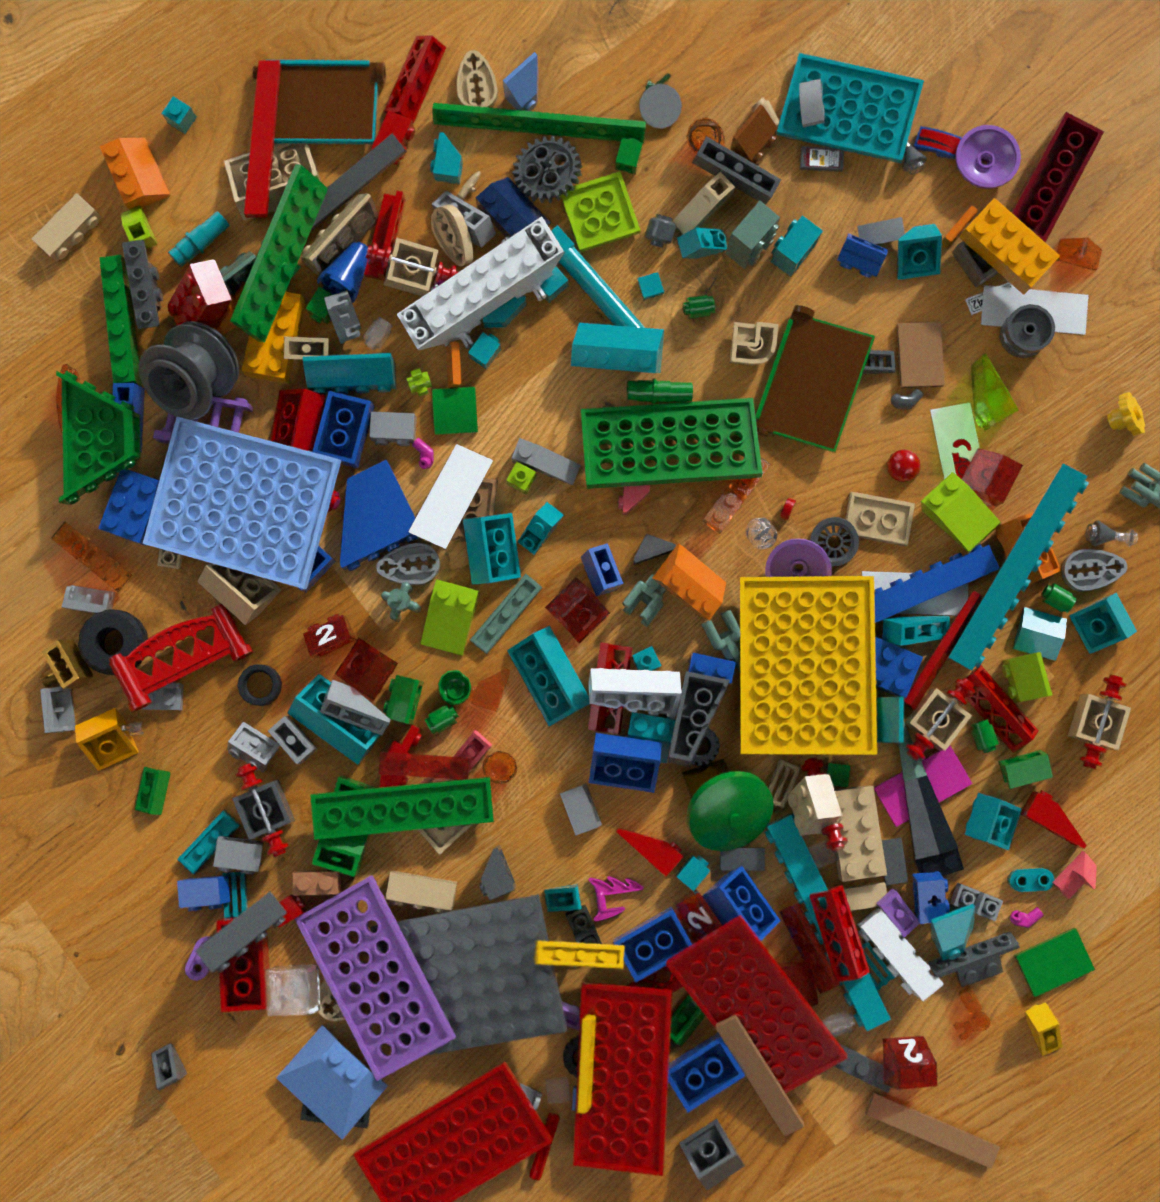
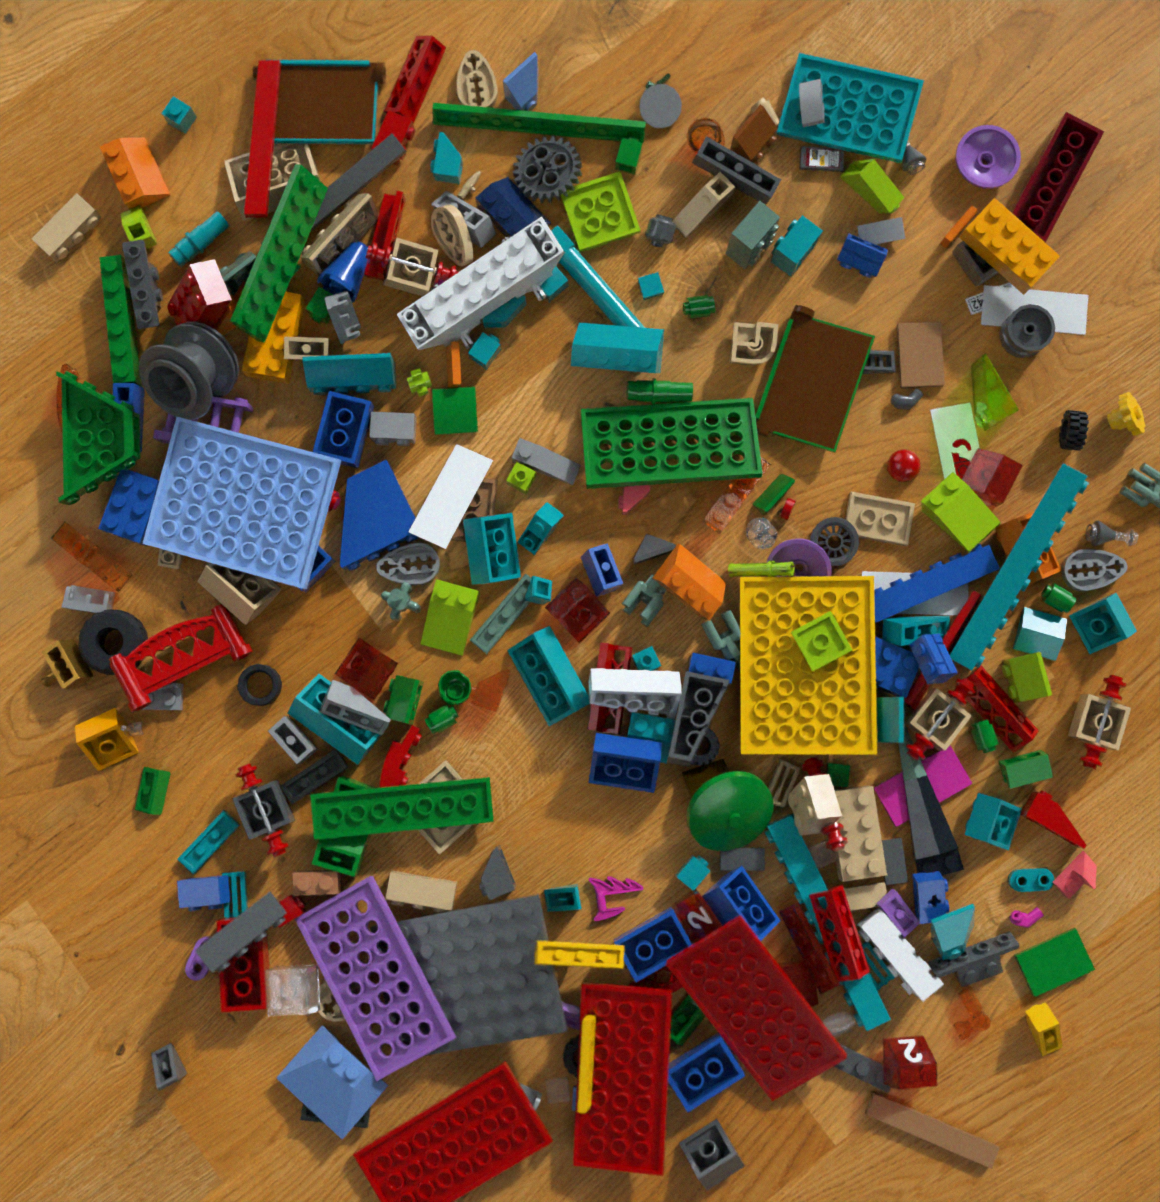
(57, 710): light grey hinge -> none
(238, 854): light grey brick -> none
(252, 747): light grey bracket -> none
(297, 418): red slope -> none
(314, 776): none -> pearl dark grey plate
(328, 636): clear red slope -> none
(377, 333): clear brick -> none
(423, 766): clear red plate -> none
(426, 453): dark pink arm -> none
(474, 748): coral slope -> none
(500, 767): clear orange hair -> none
(539, 590): none -> teal slope
(542, 1155): red axle -> none
(581, 809): light grey hinge -> none
(583, 926): pearl dark grey slope -> none
(655, 850): red slope -> none
(702, 243): teal slope -> none
(759, 1075): medium nougat tile -> none
(768, 569): none -> lime pin
(773, 493): none -> green slope
(821, 641): none -> lime plate
(873, 185): none -> lime slope
(919, 252): teal slope -> none
(933, 658): none -> blue brick
(937, 141): slope -> none
(984, 904): light grey slope -> none
(1073, 430): none -> black tyre
(1079, 252): clear orange slope -> none

